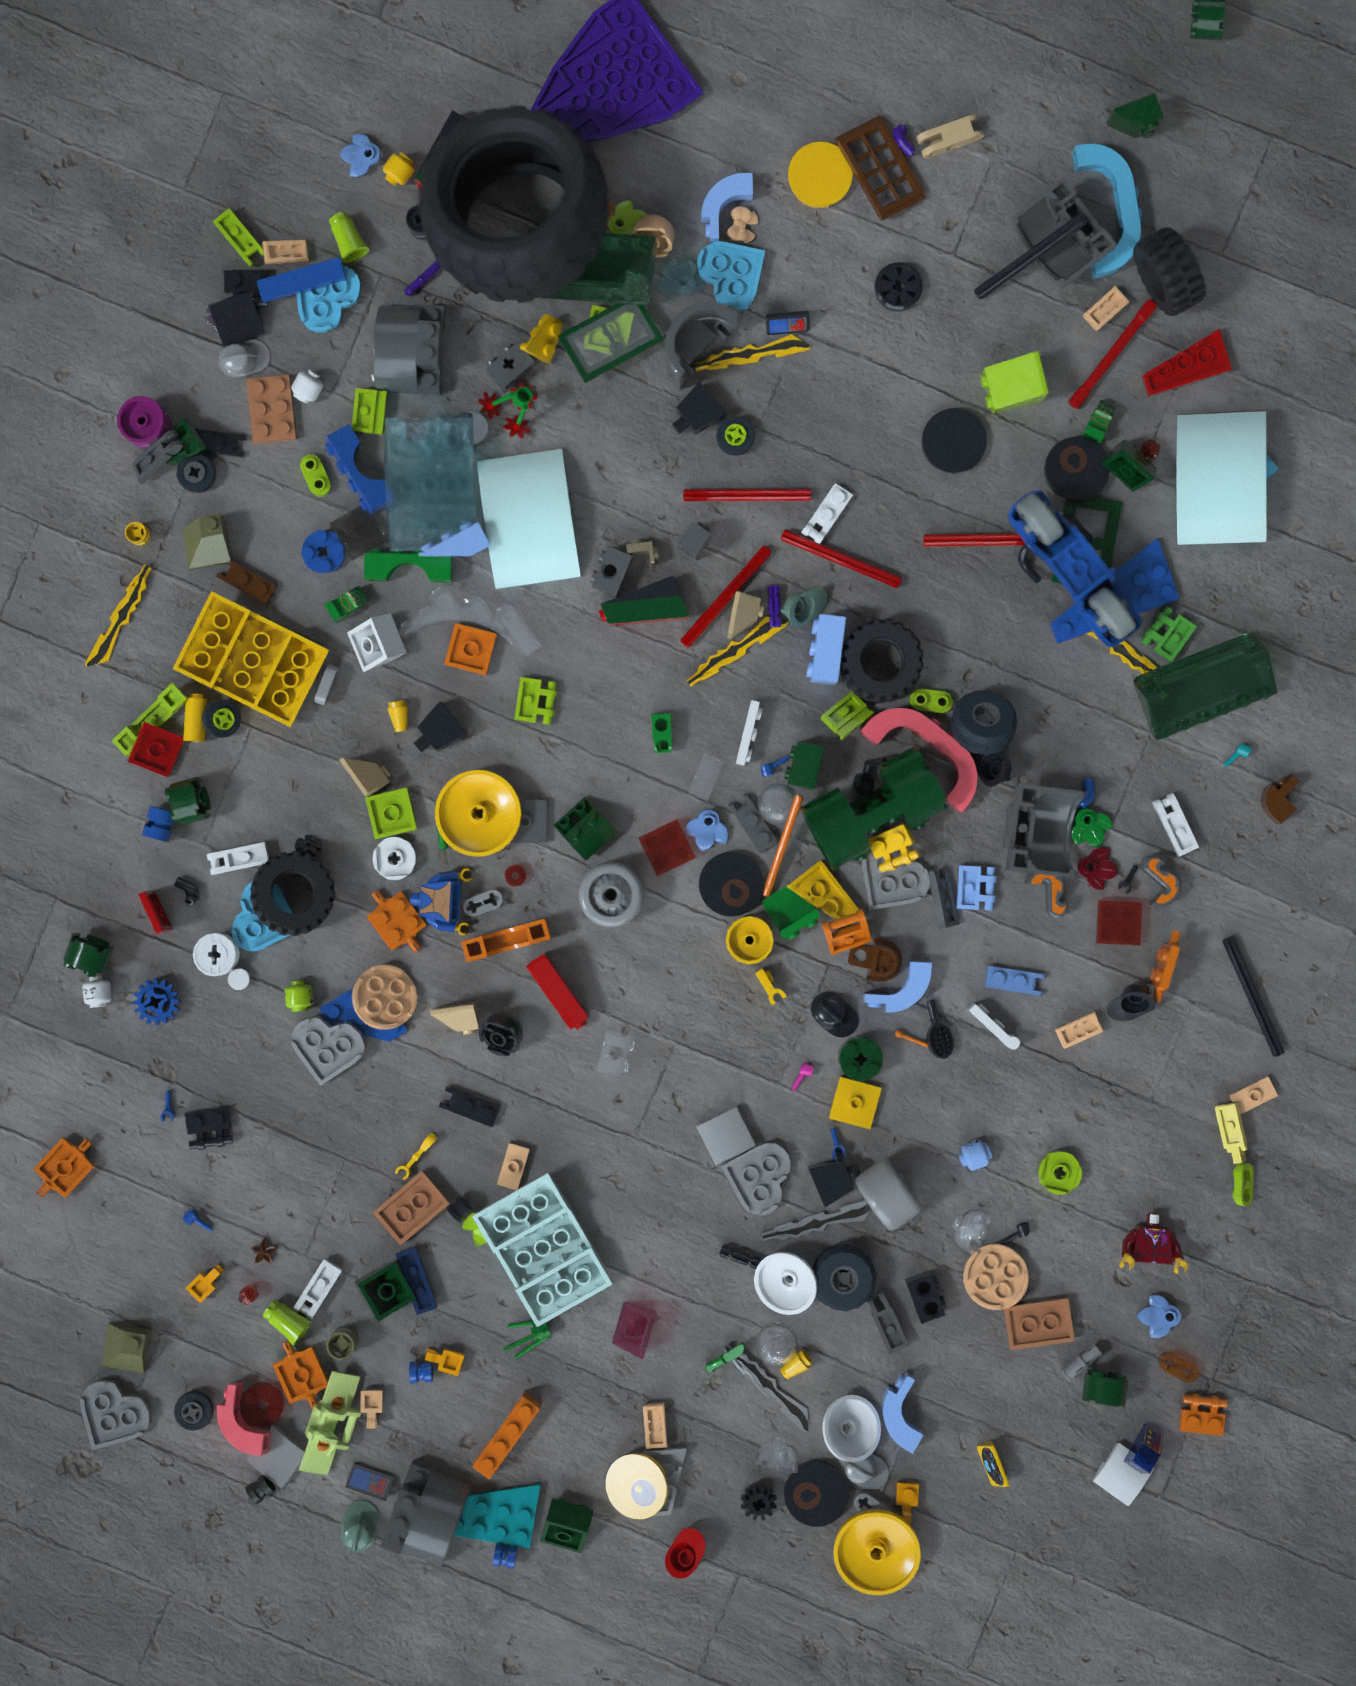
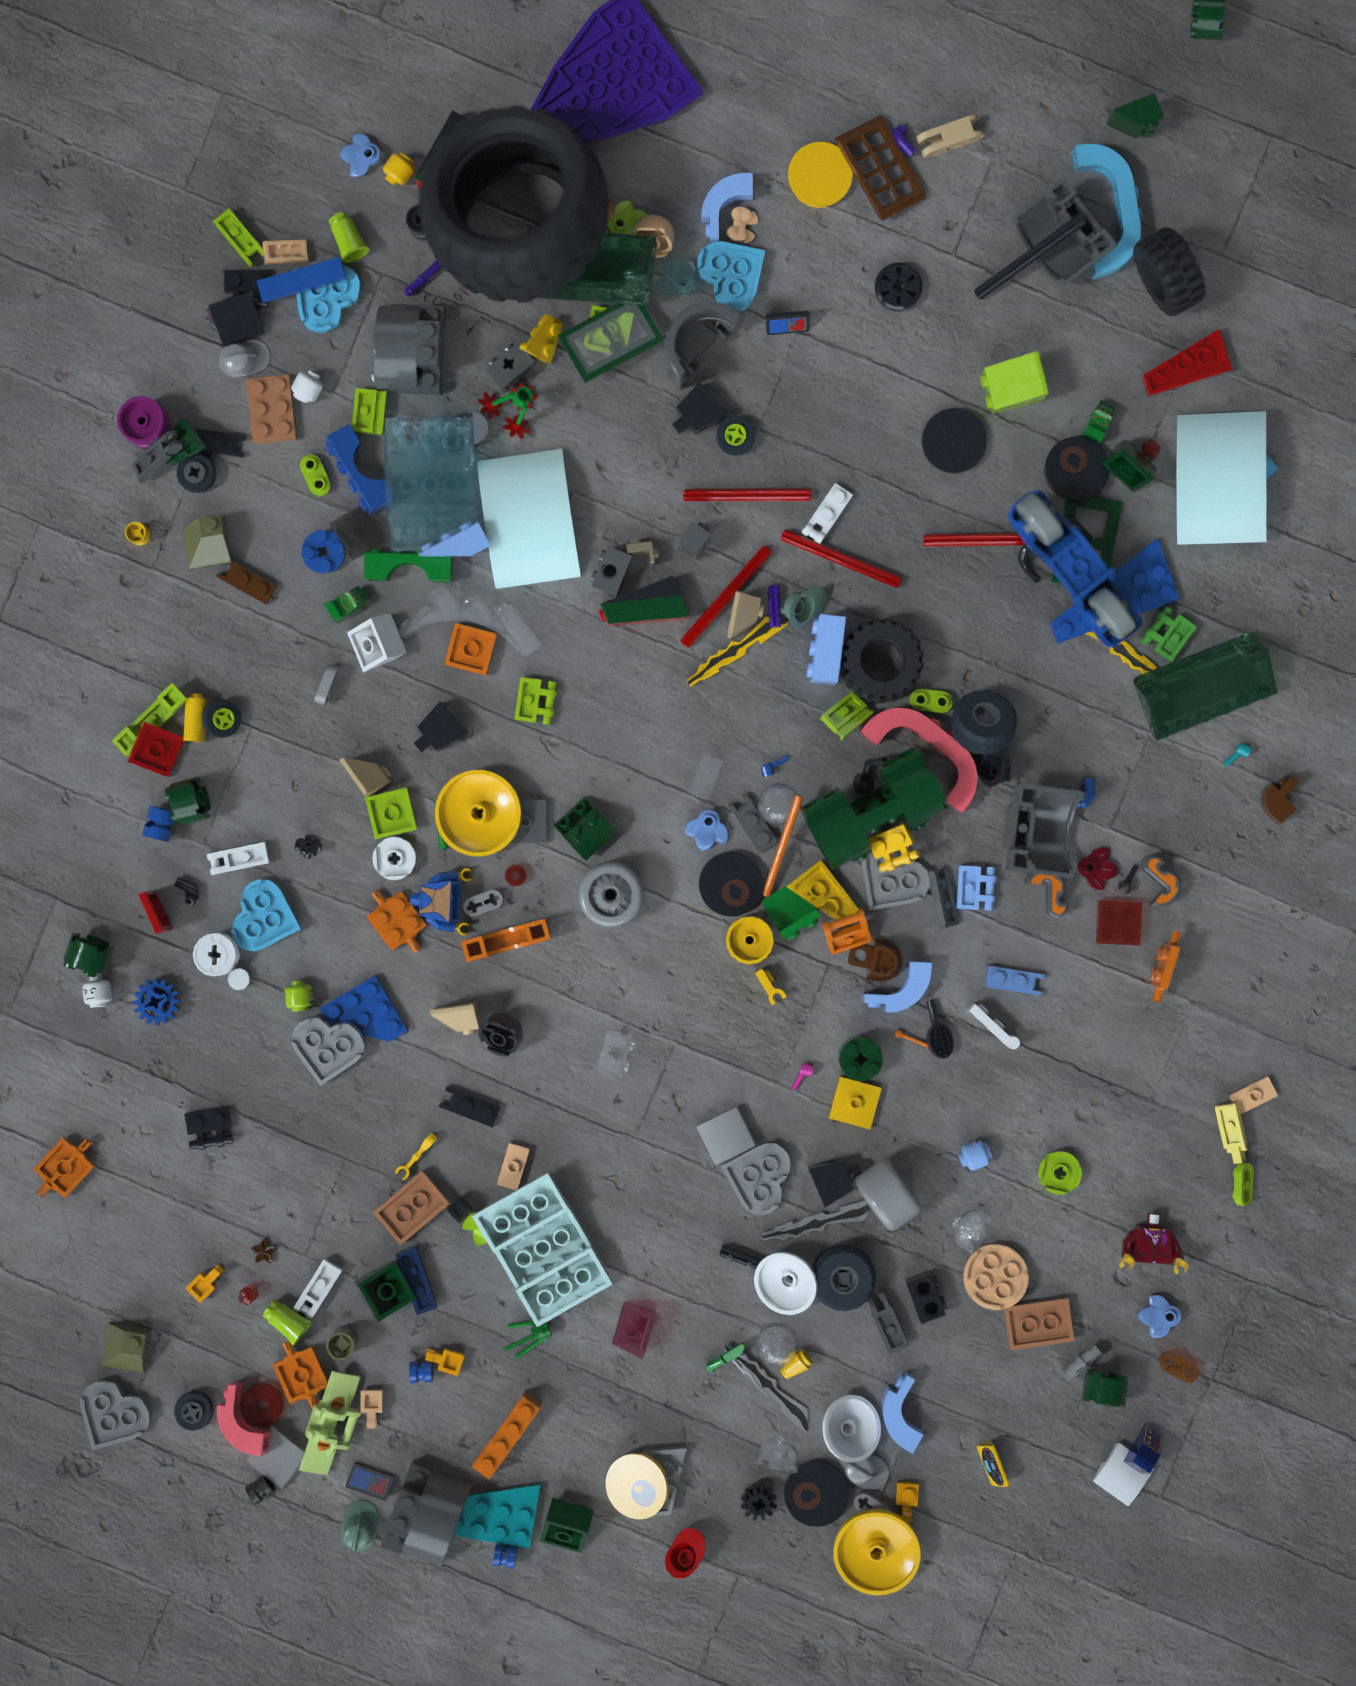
(103, 647): yellow sword -> none
(168, 1109): blue hand -> none
(191, 1216): blue hand -> none
(250, 659): yellow slope -> none
(301, 865): black tyre -> none
(384, 997): light nougat tile -> none
(399, 715): yellow cone -> none
(558, 991): red slope -> none
(655, 1425): light nougat plate -> none
(662, 732): green leg -> none
(666, 847): clear red plate -> none
(749, 733): white plate -> none
(750, 354): yellow sword -> none
(804, 765): dark green slope -> none
(834, 1014): black piece -> none
(837, 1147): blue hand -> none
(1023, 1231): black hand -> none
(1079, 1030): light nougat plate -> none
(1084, 391): red piece -> none
(1092, 830): green plate -> none
(1105, 308): light nougat plate -> none
(1132, 1003): black piece -> none
(1175, 825): white plate -> none
(1202, 1421): orange plate -> none
(1253, 996): black axle -> none

